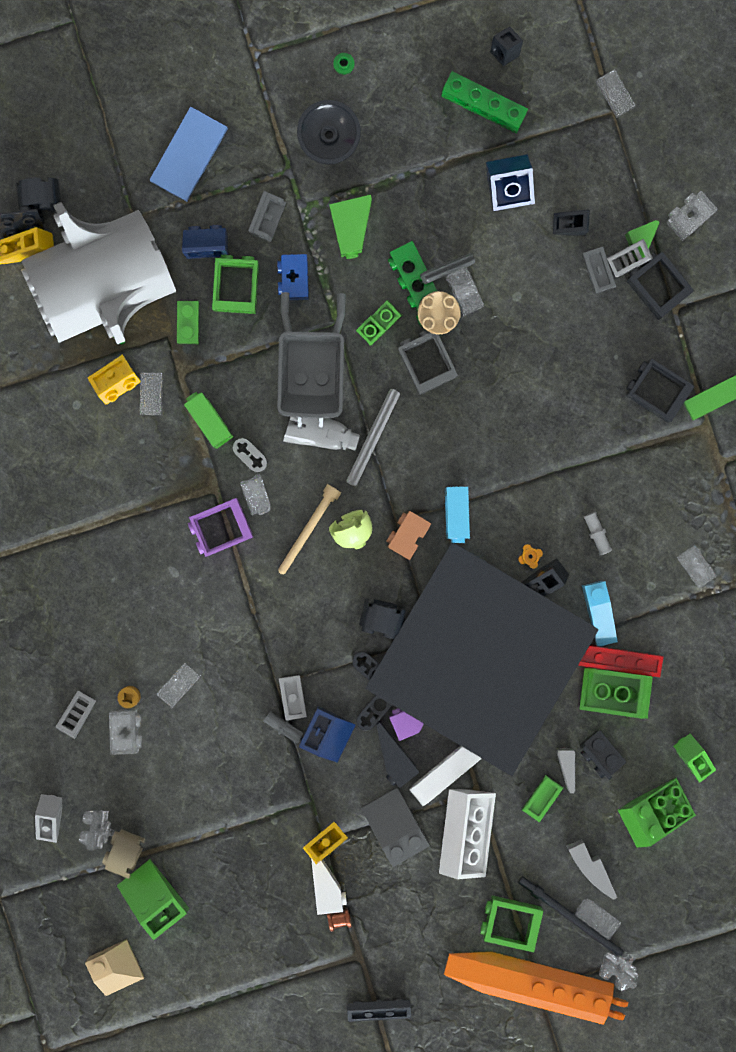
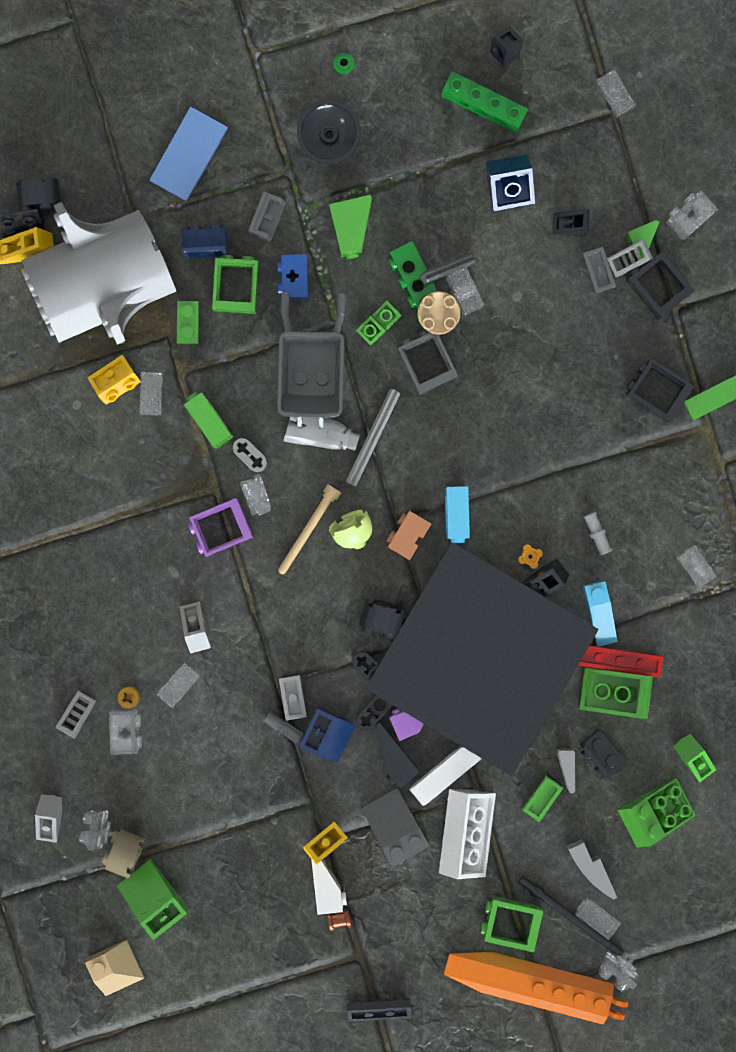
(194, 627): none -> light grey slope

